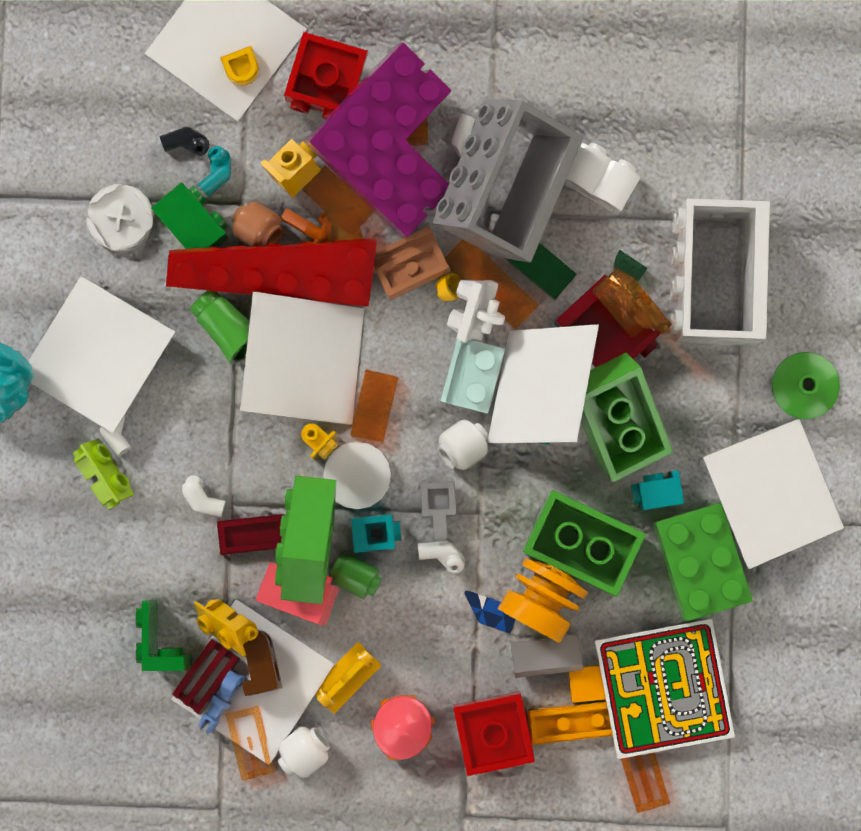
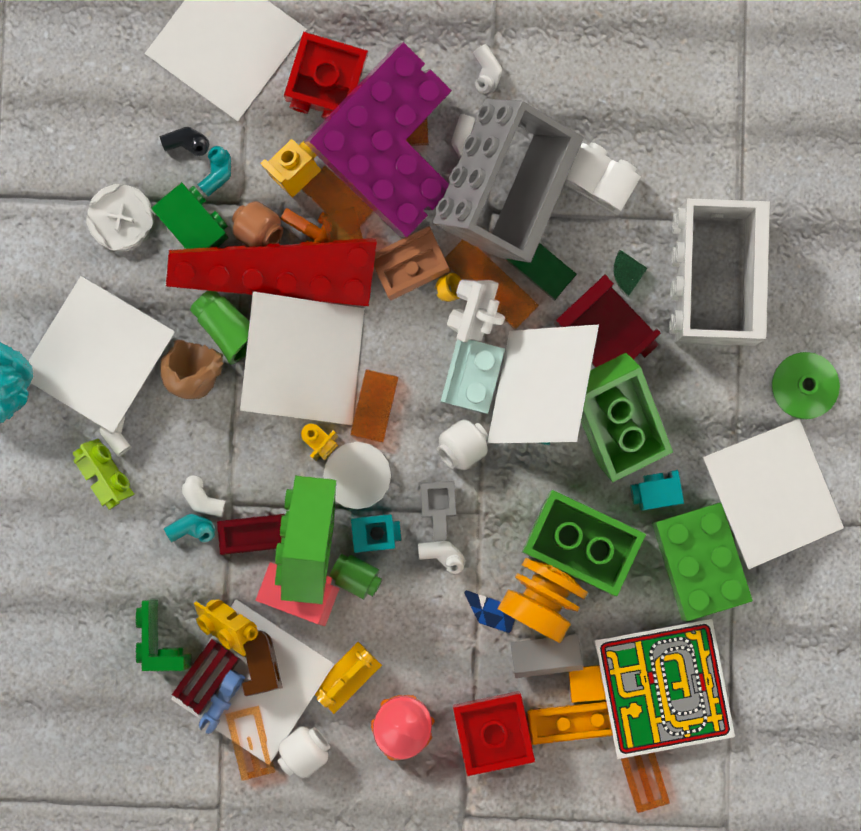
(190, 369): none -> medium nougat hair
(193, 526): none -> teal arm
(241, 66): yellow tile -> none
(490, 72): none -> white arm
(630, 304): clear orange bracket -> none

